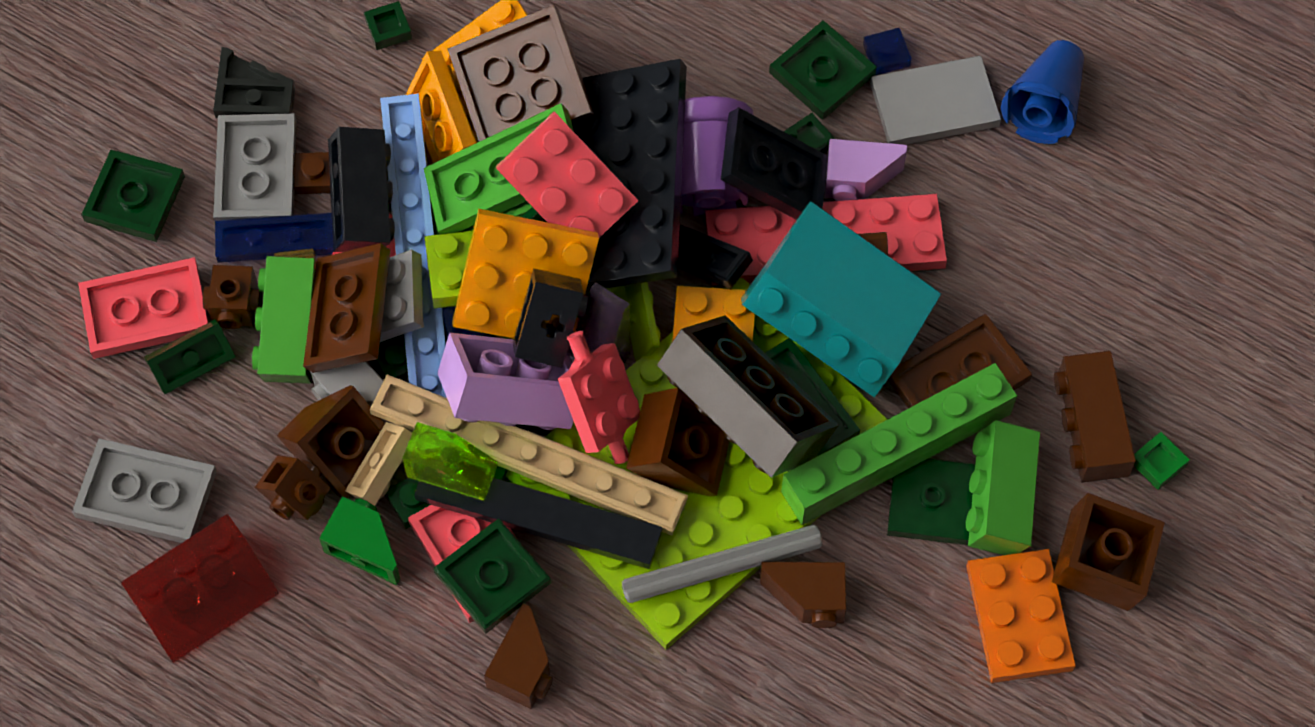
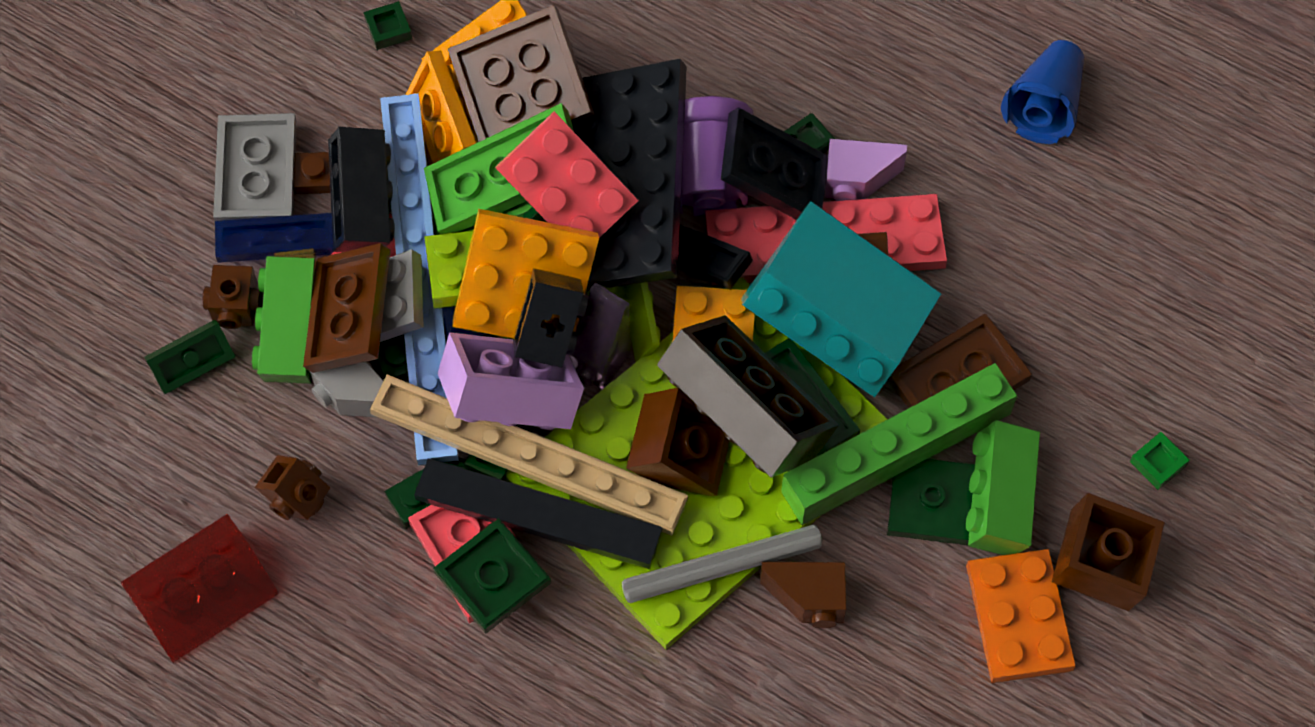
(133, 195): dark green plate -> none
(142, 307): coral plate -> none
(144, 491): light grey plate -> none
(250, 88): pearl dark grey wing -> none
(334, 436): reddish brown slope -> none
(359, 538): green slope -> none
(380, 464): tan plate -> none
(448, 462): clear neon green slope -> none
(521, 663): reddish brown slope -> none
(599, 397): coral plate -> none
(822, 70): dark green plate -> none
(887, 51): clear blue plate -> none
(935, 101): light grey tile -> none
(1094, 417): reddish brown brick -> none

